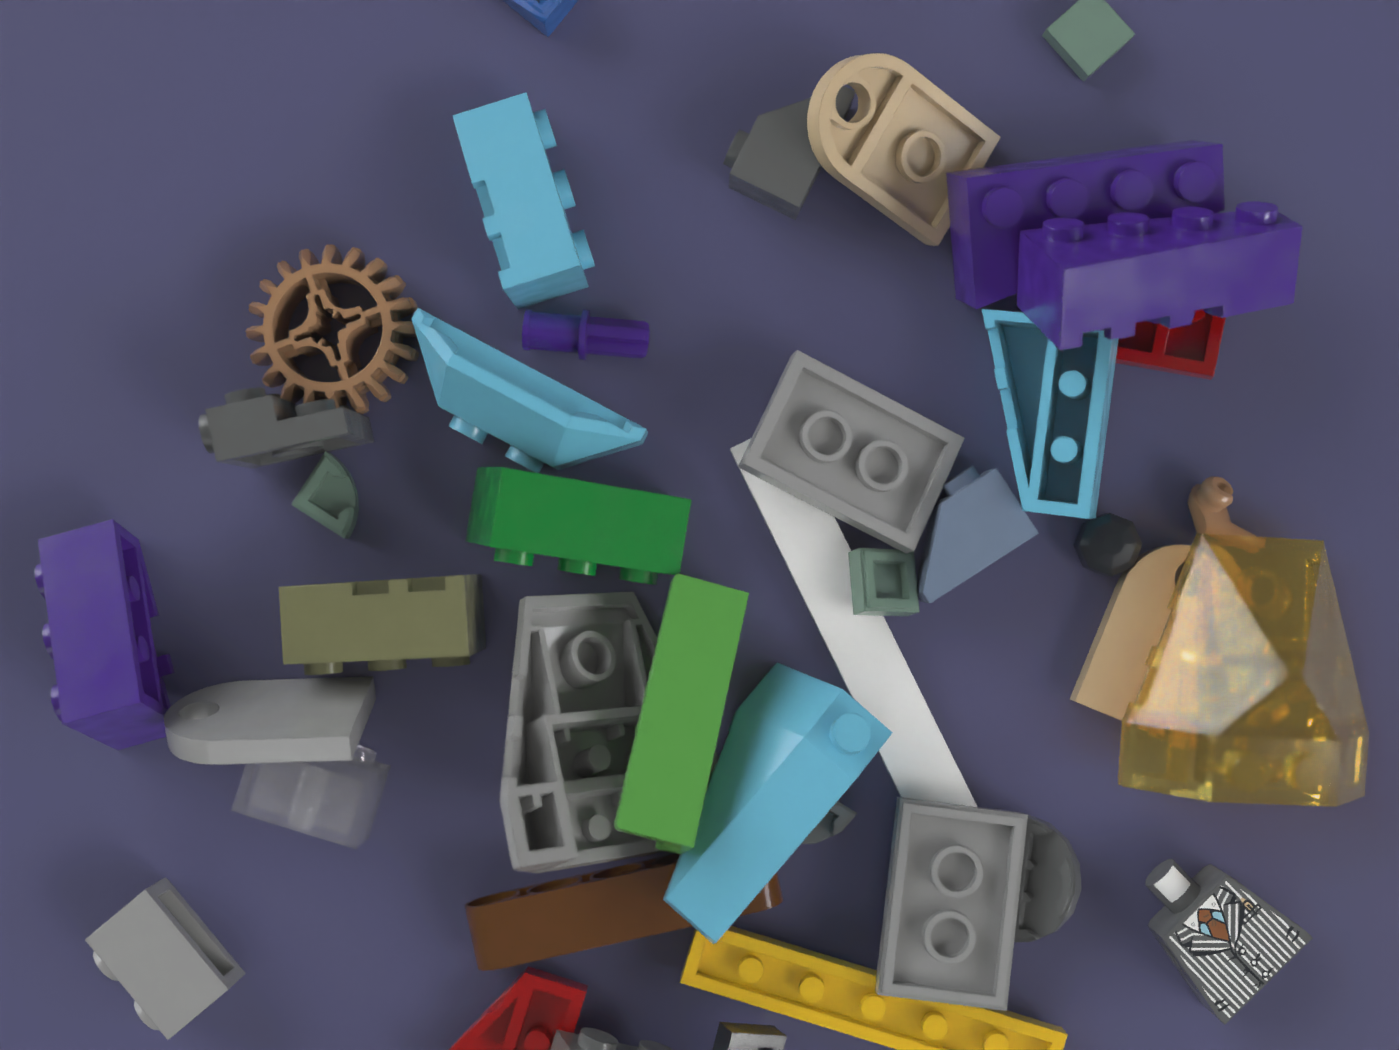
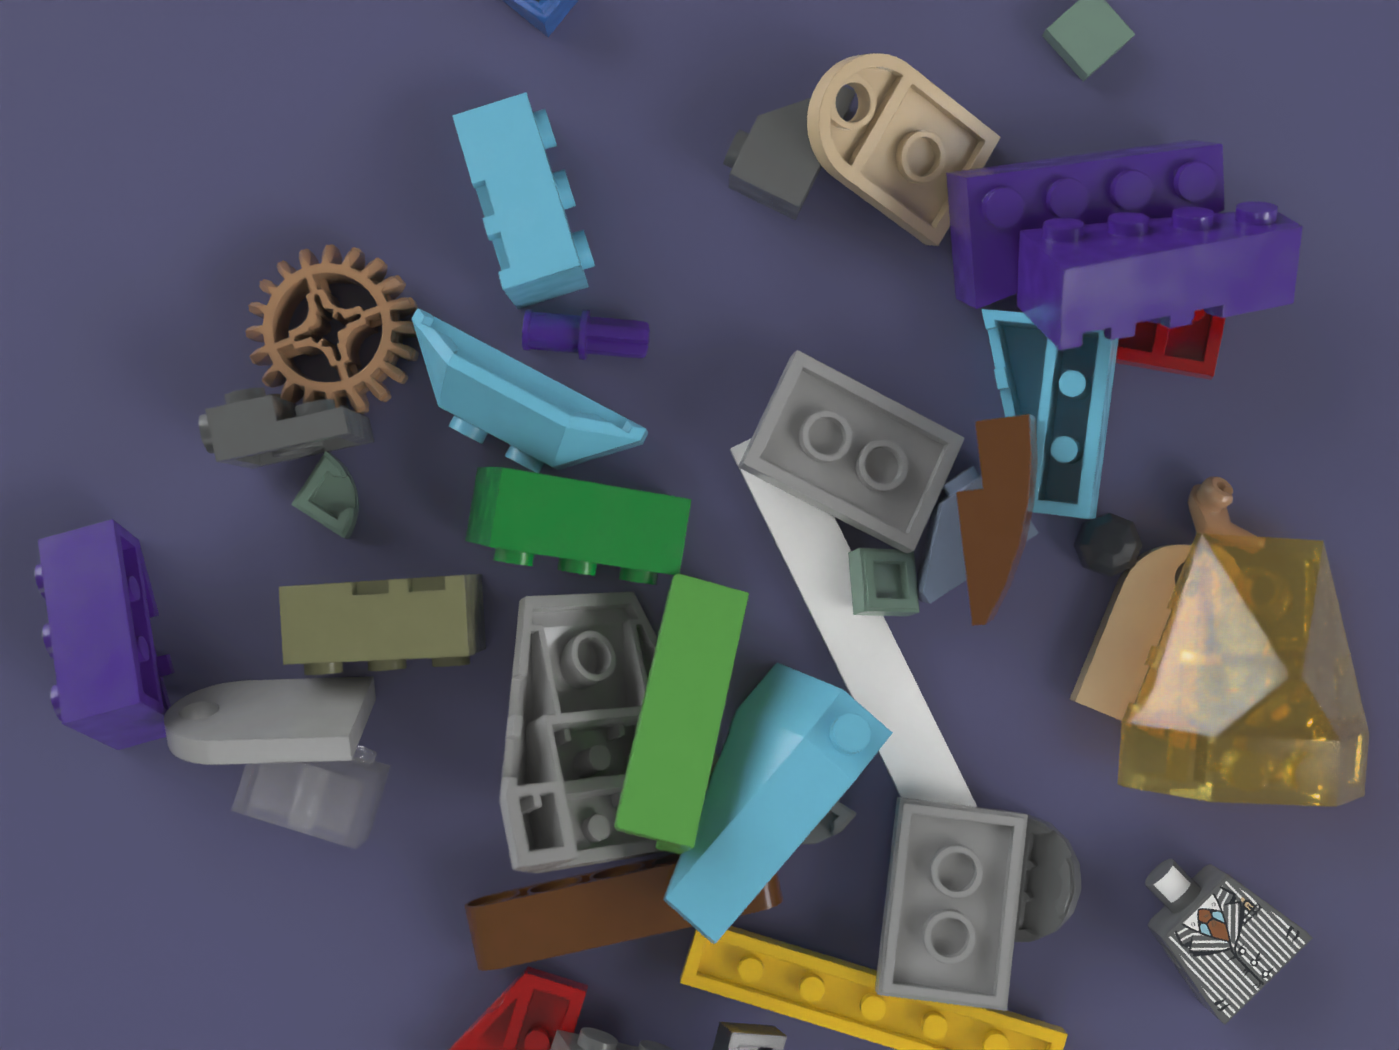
(164, 958): light grey brick -> none
(999, 515): none -> reddish brown slope

